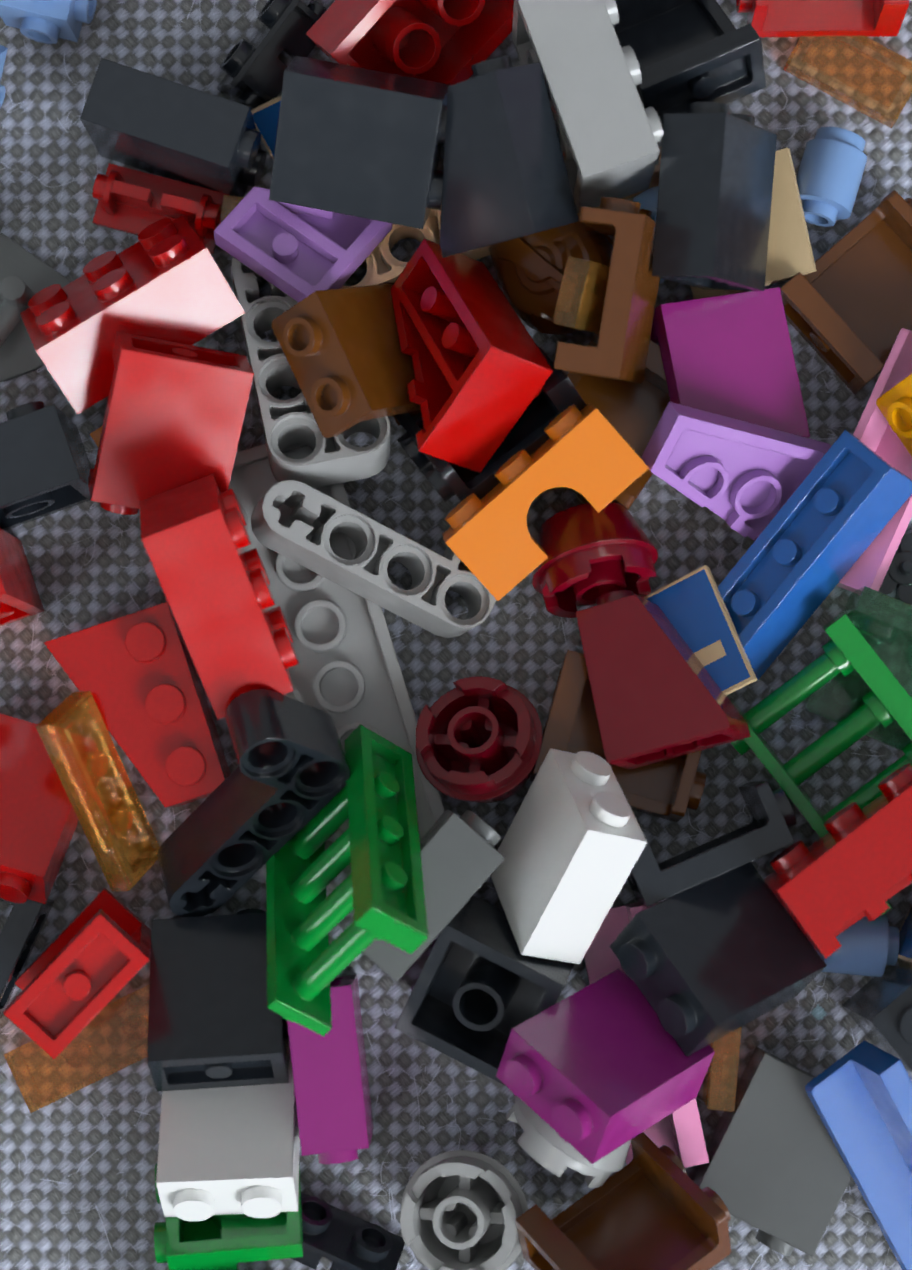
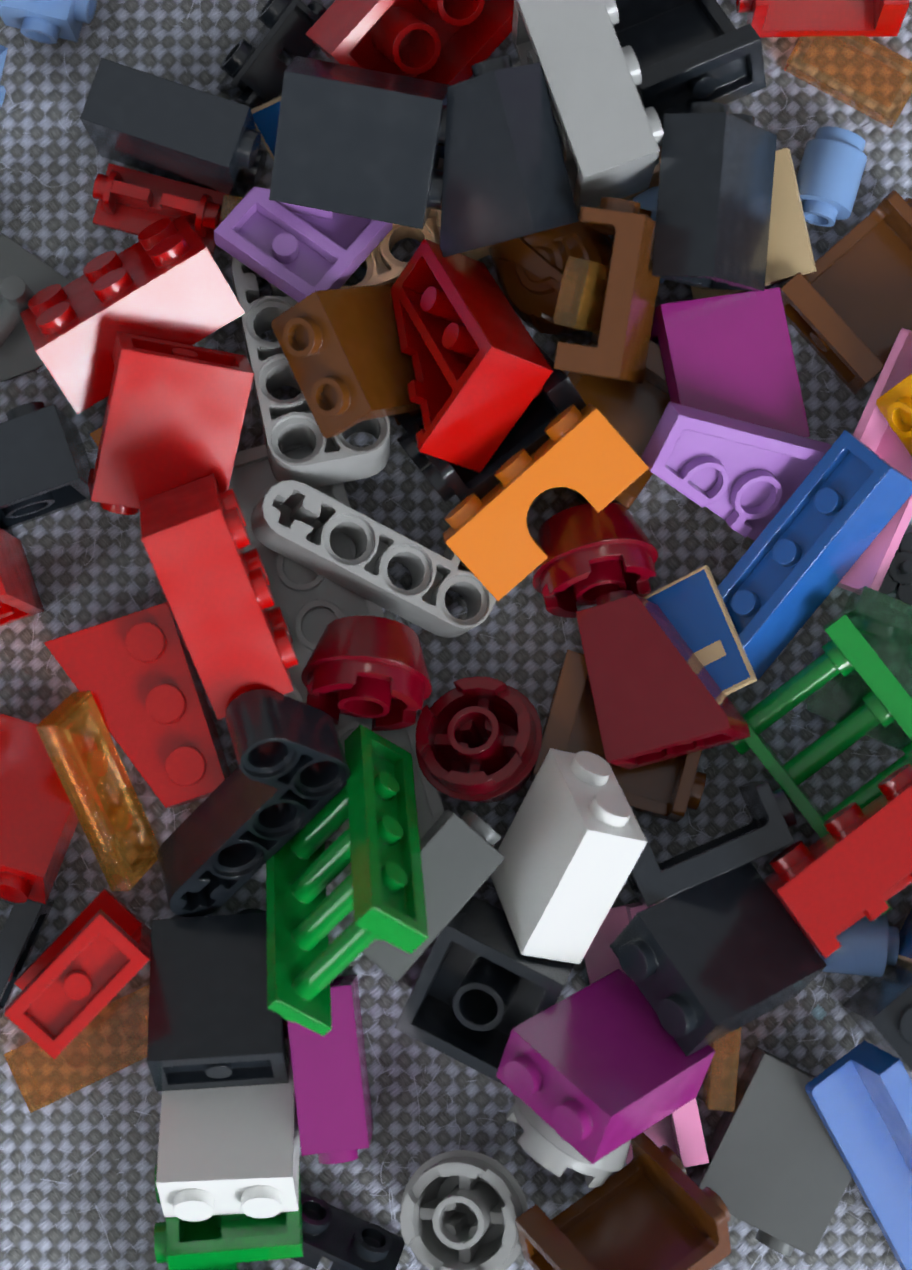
(368, 671): none -> dark red cone

